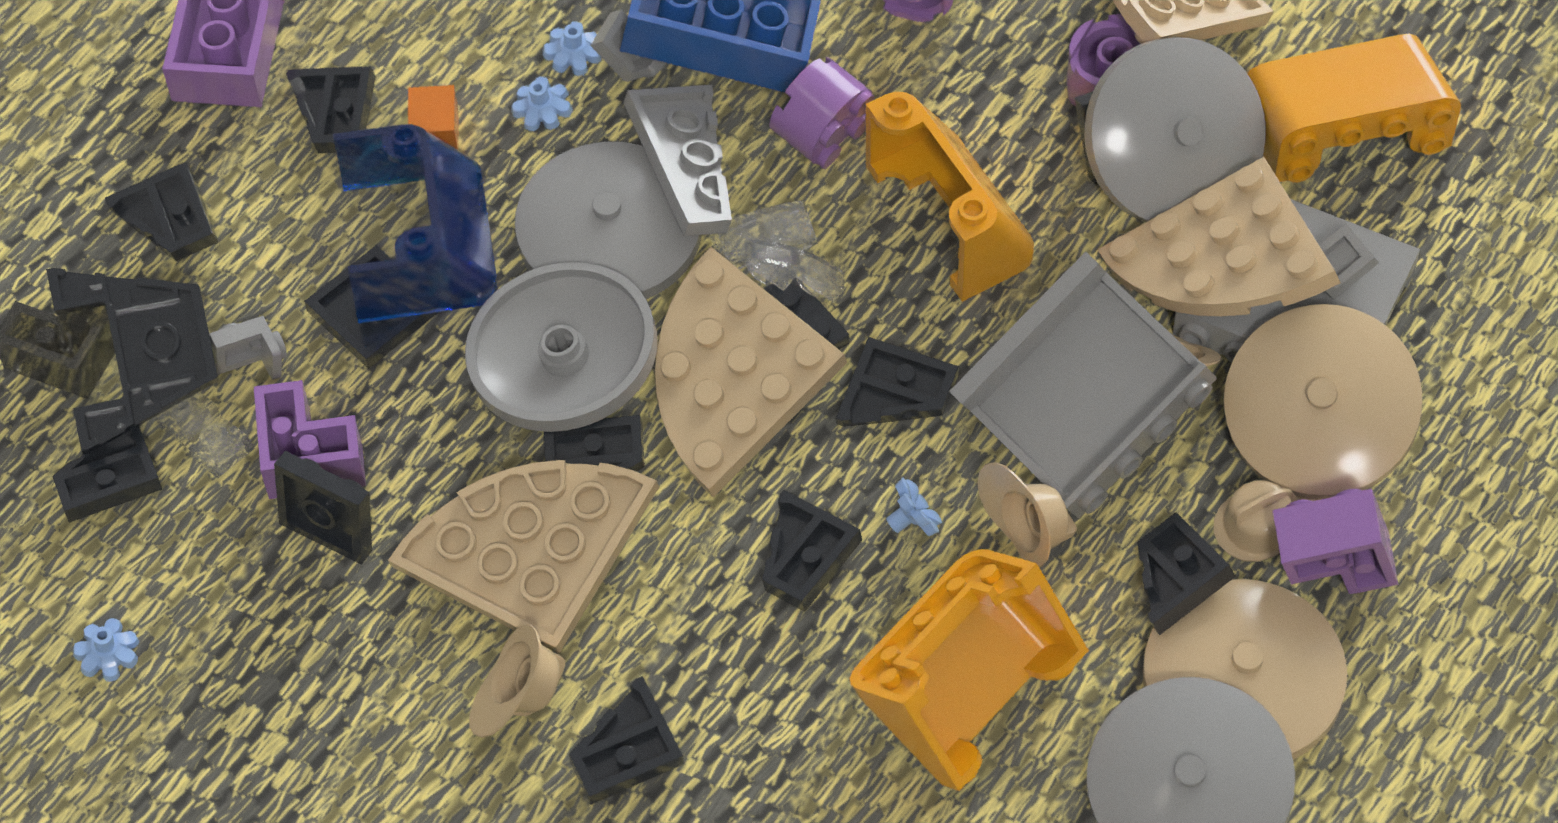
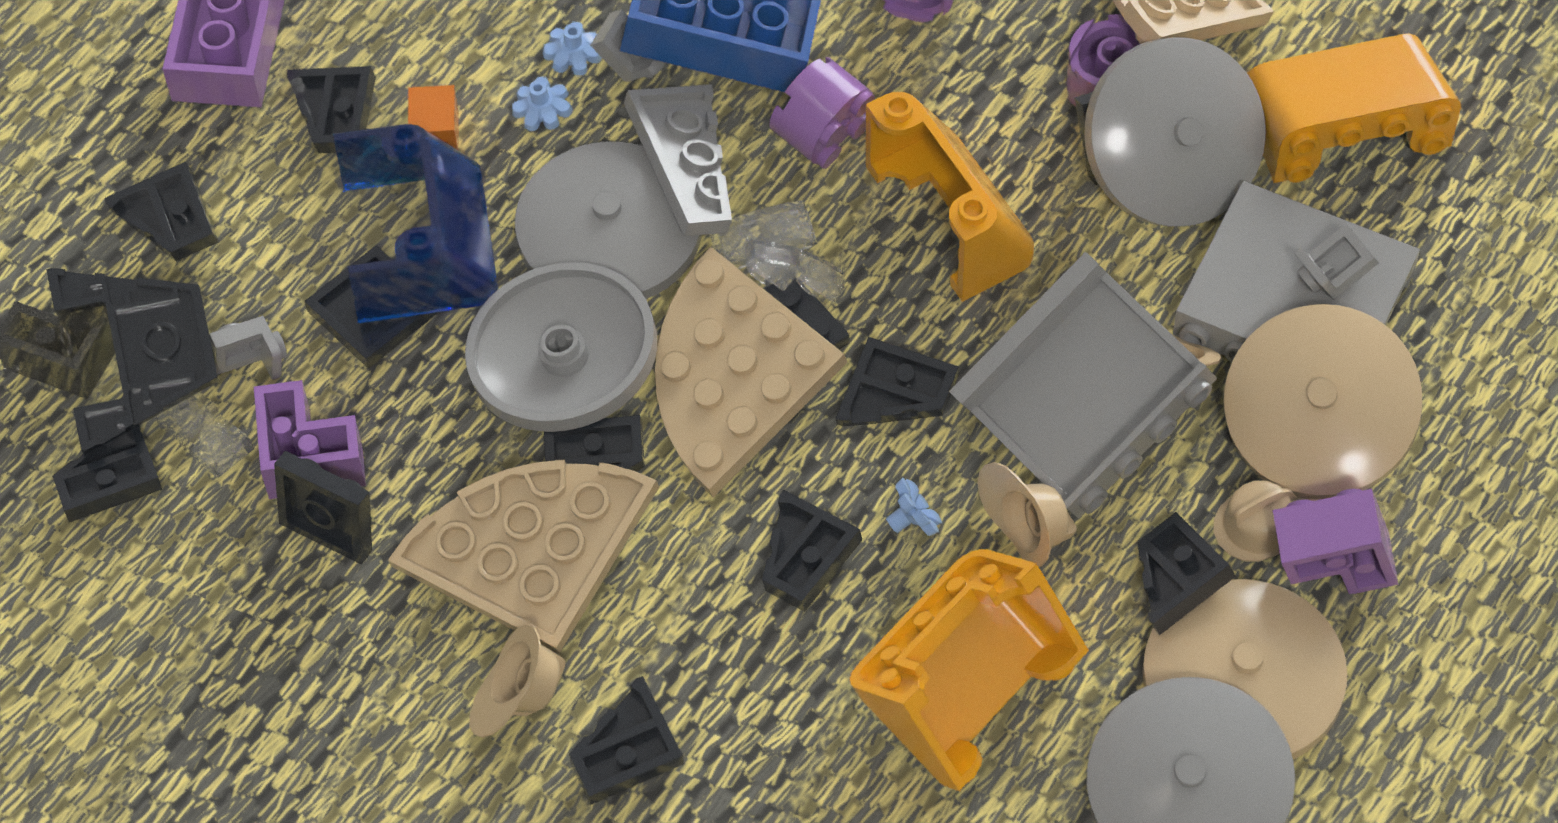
(106, 649): light blue plant -> none
(1224, 250): tan plate -> none

